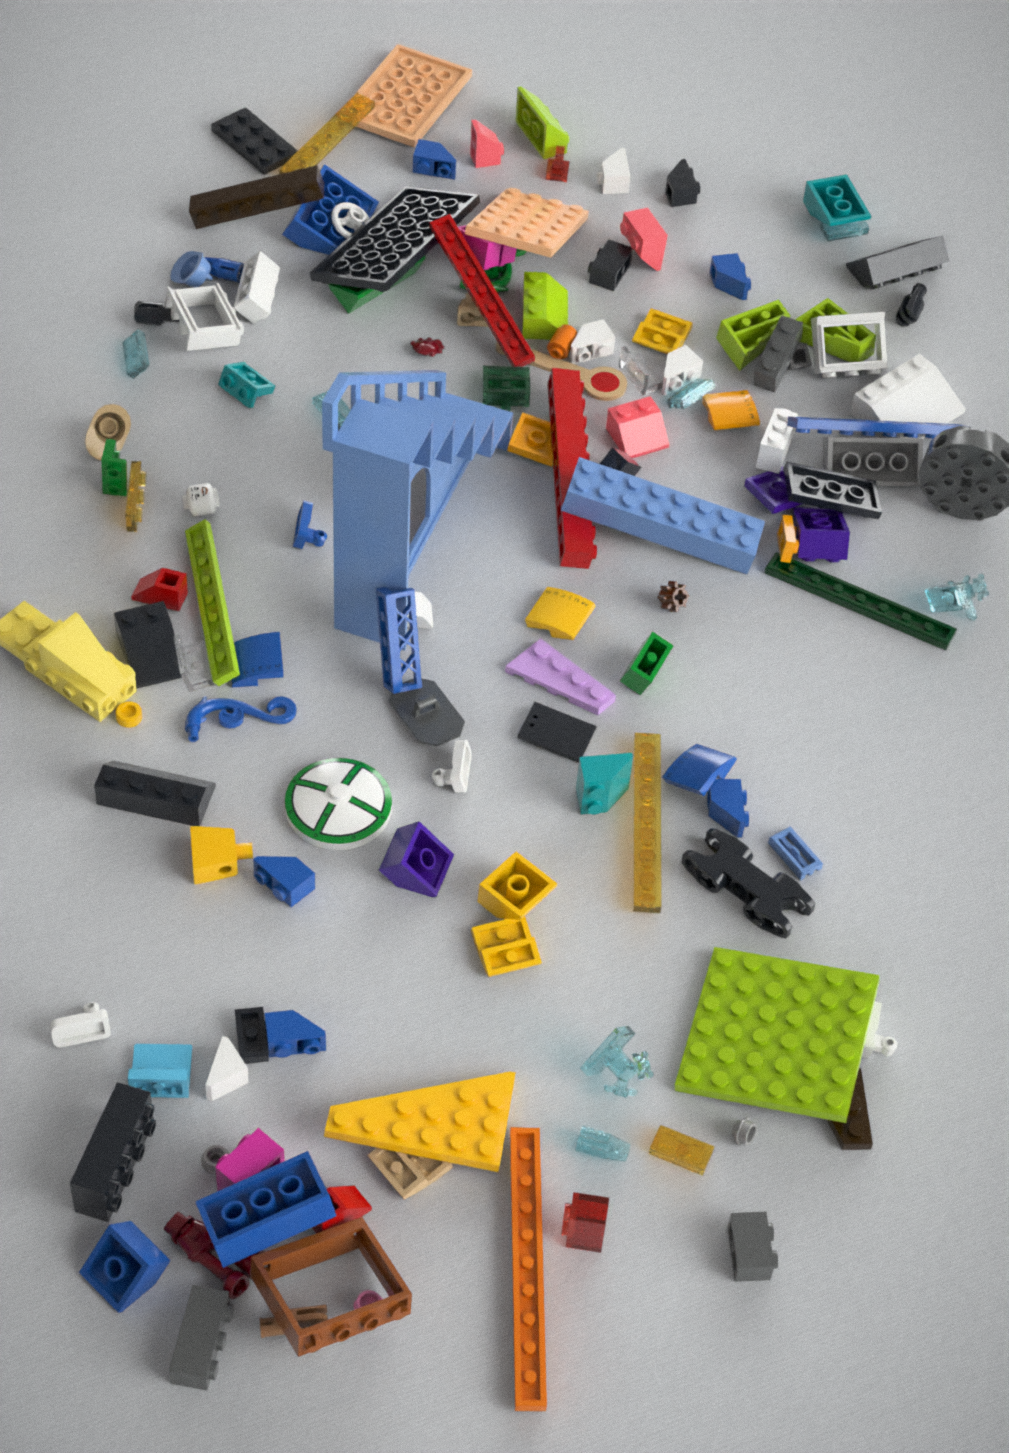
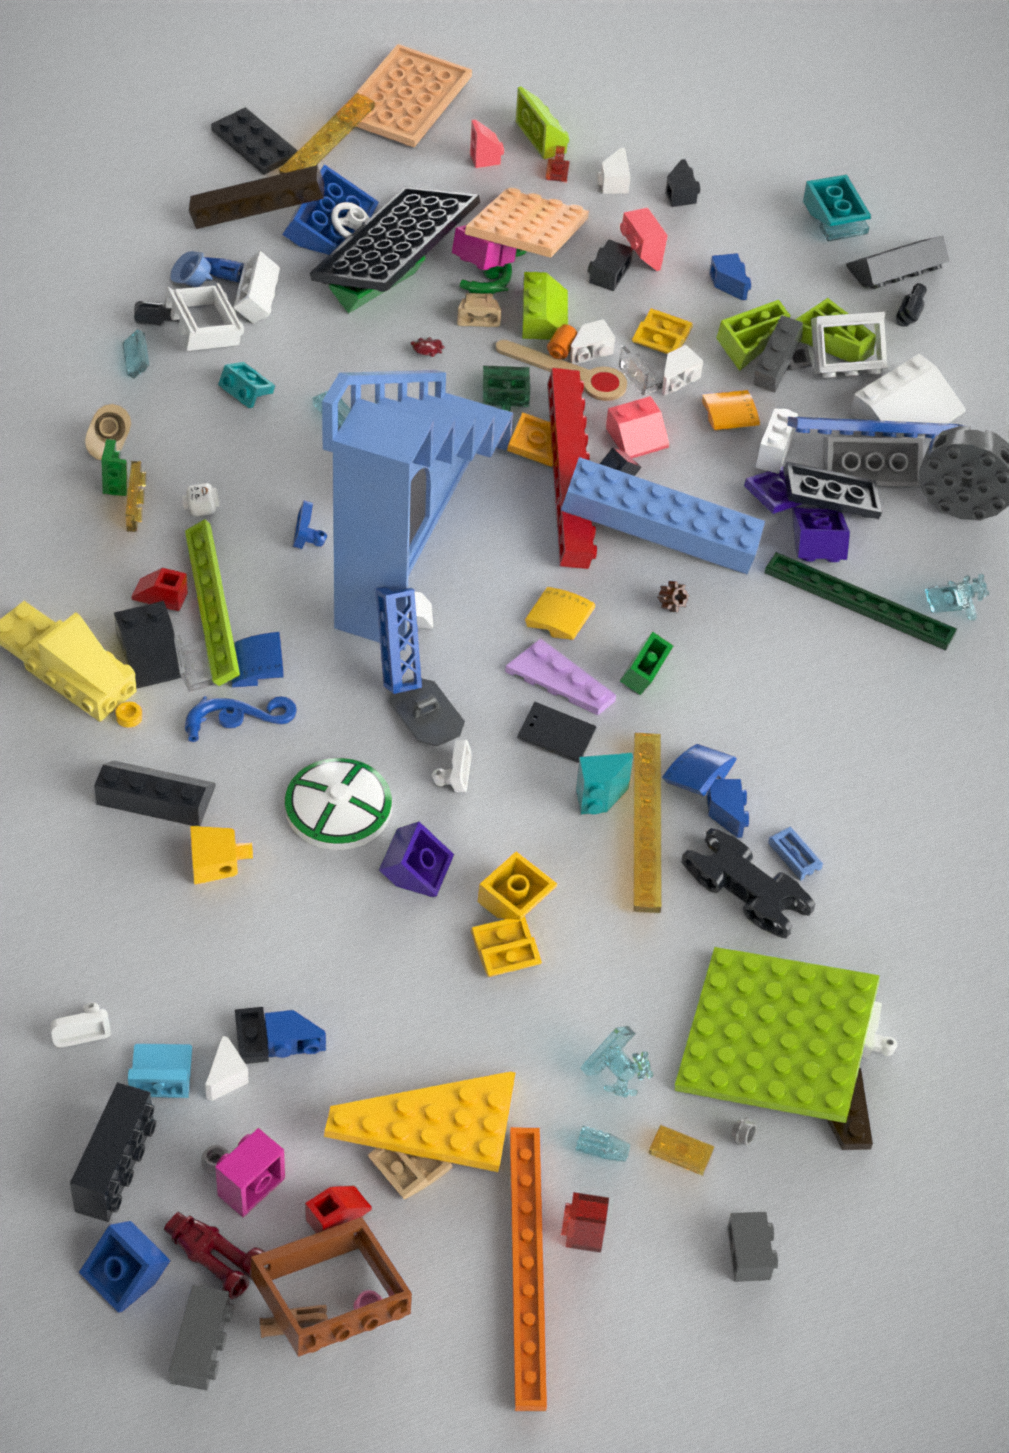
(266, 1208): blue slope -> none
(285, 876): blue slope -> none
(433, 160): blue slope -> none
(482, 291): red plate -> none
(691, 393): clear light blue tile -> none
(787, 539): light orange plate -> none

